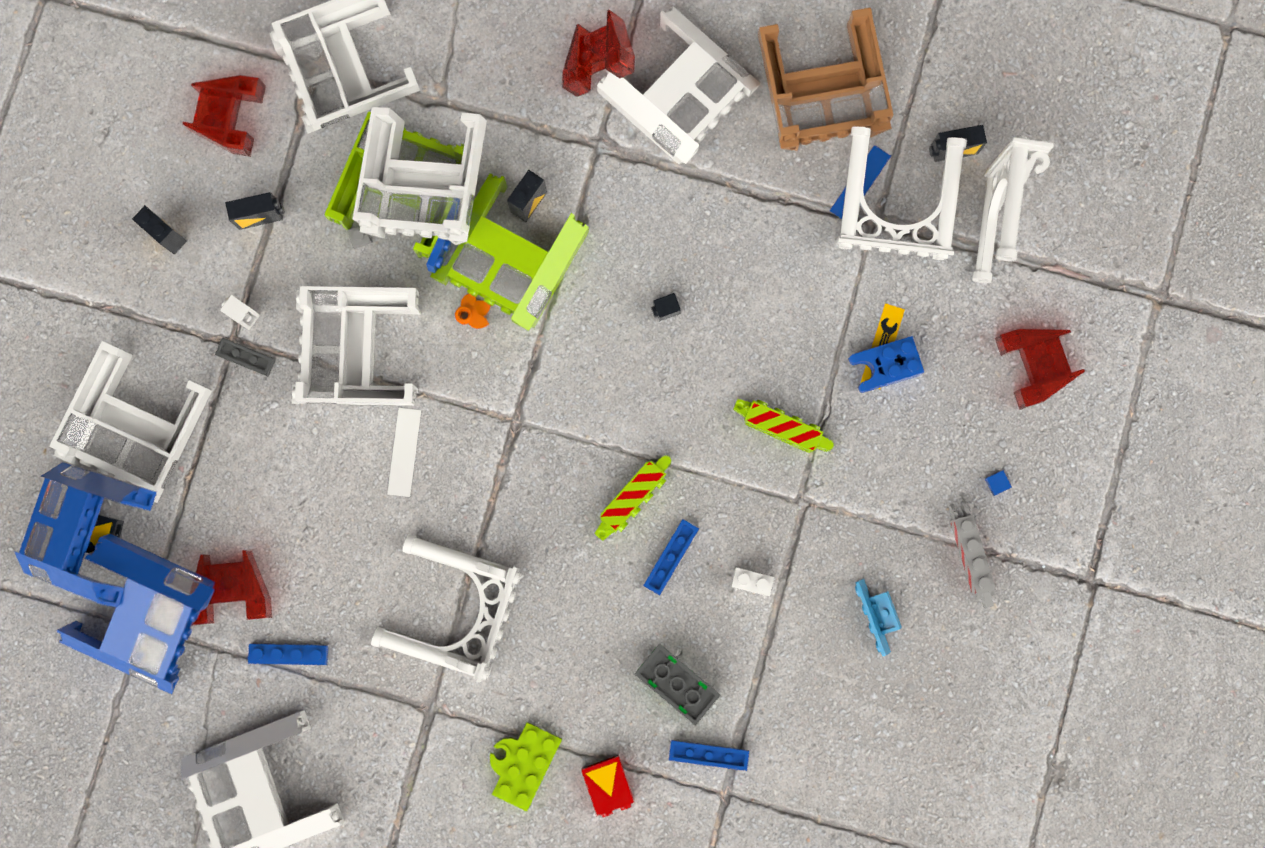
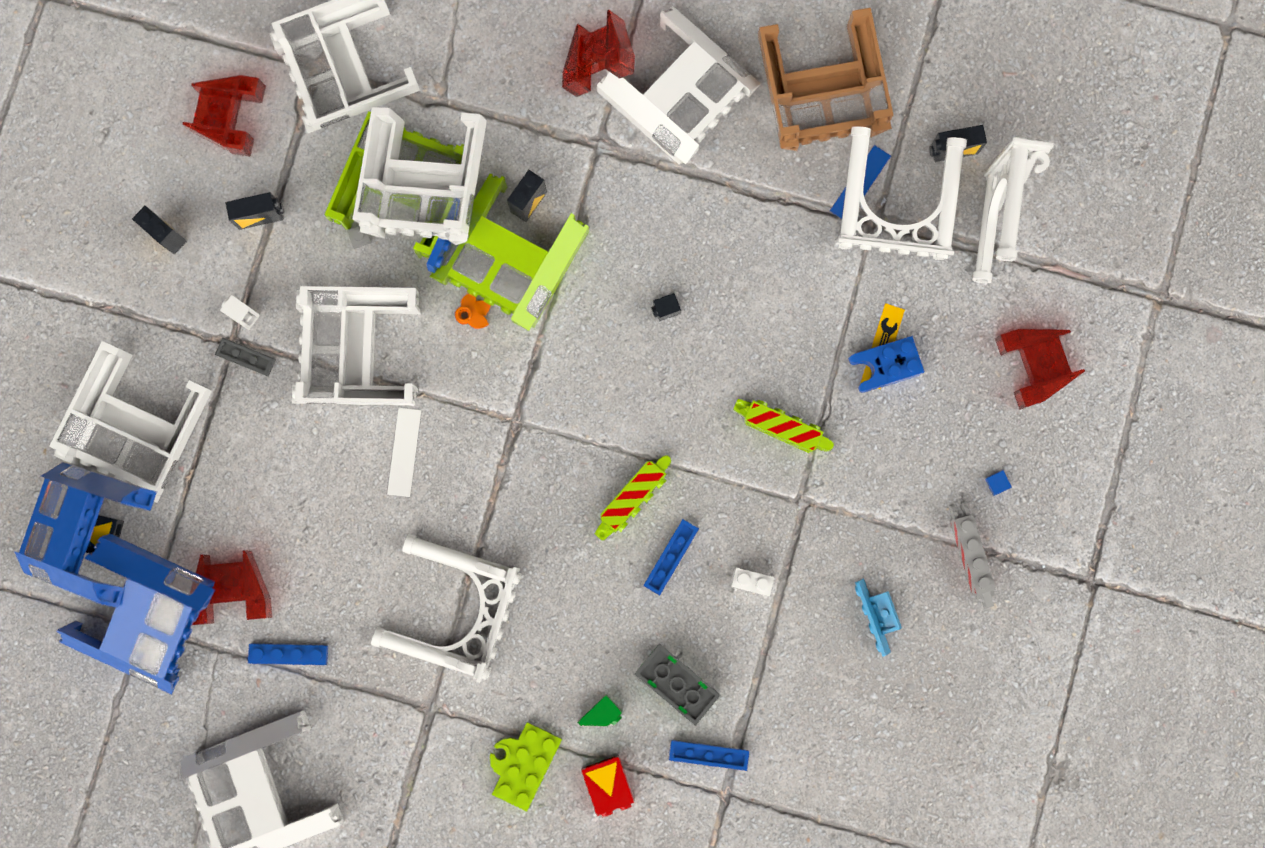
(602, 714): none -> green slope

